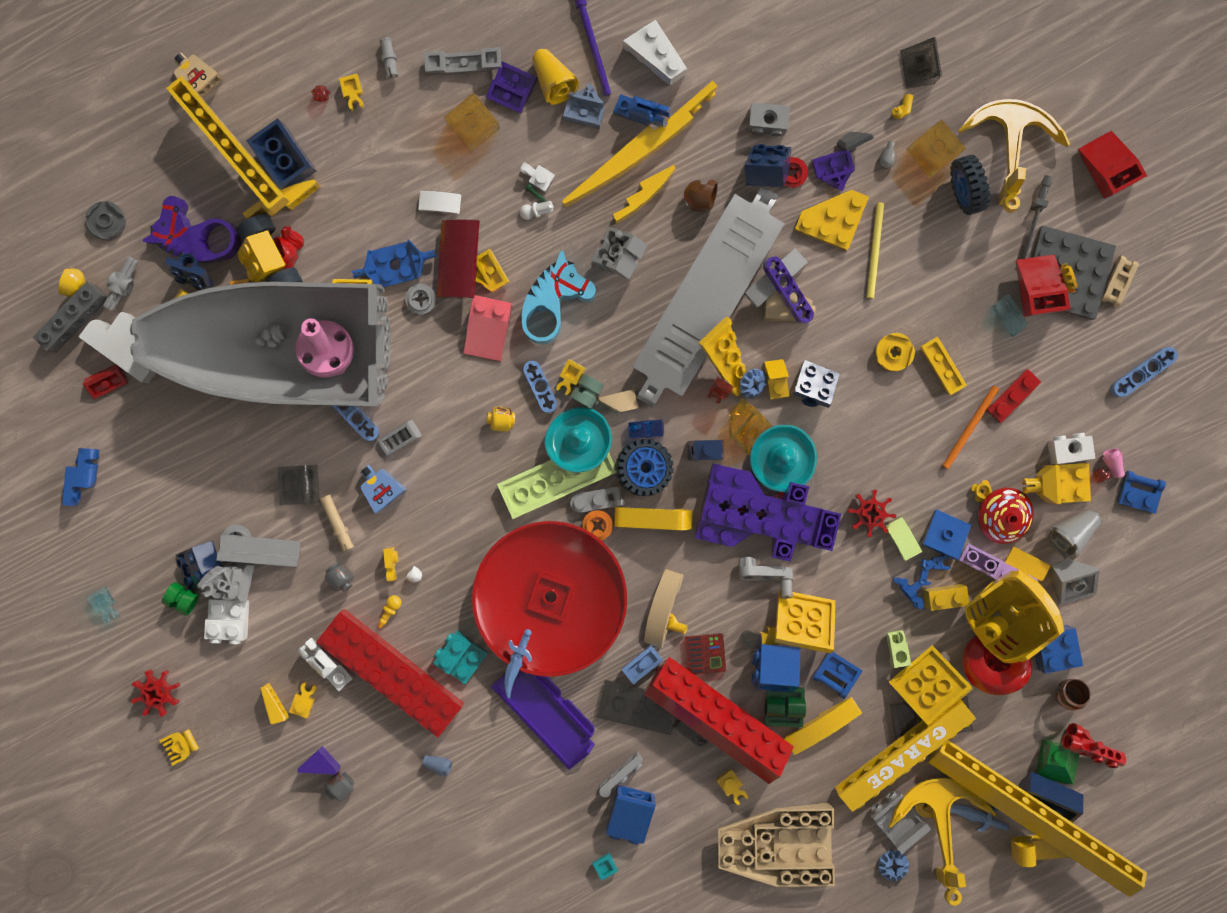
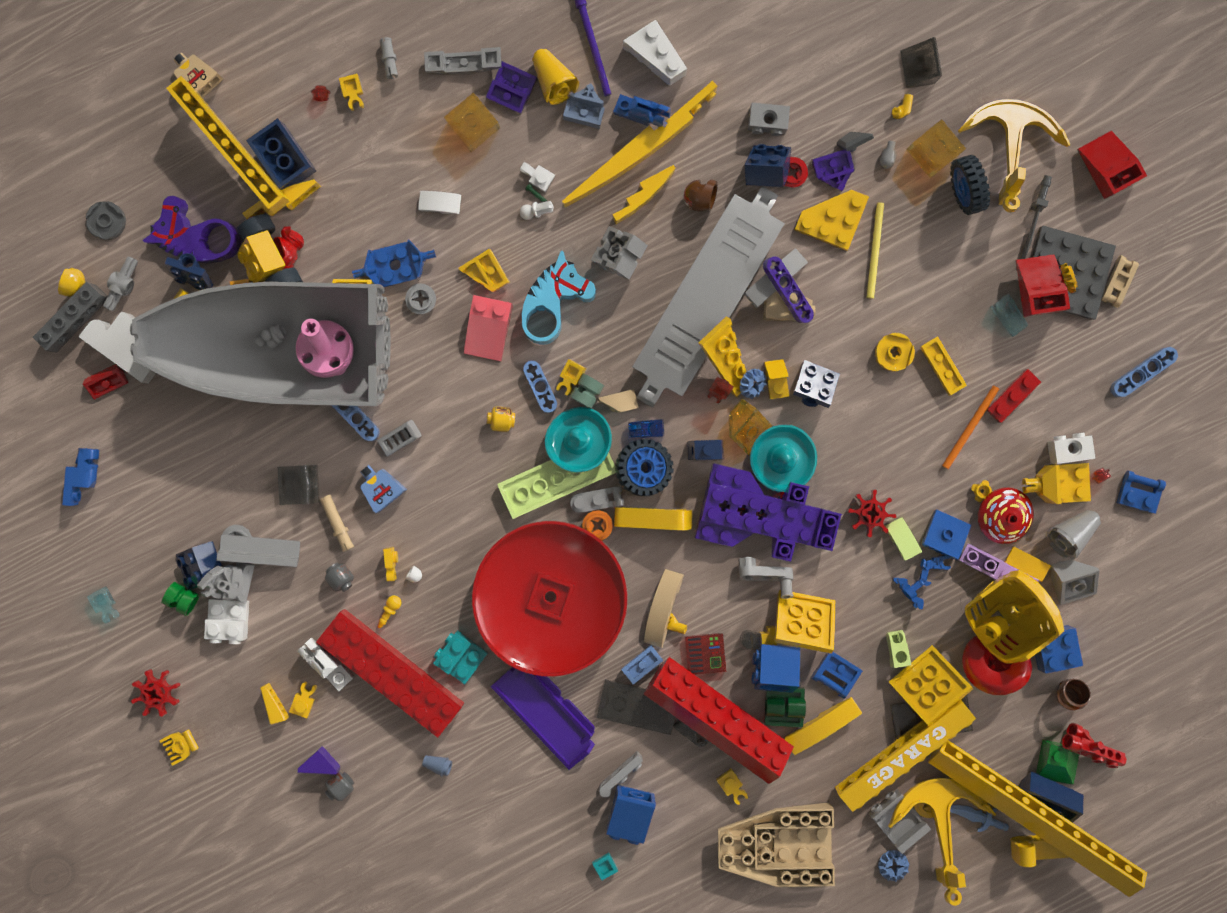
(458, 259): dark red slope -> none
(516, 661): medium blue piece -> none
(946, 597): yellow brick -> none
(1114, 461): bright pink cone -> none

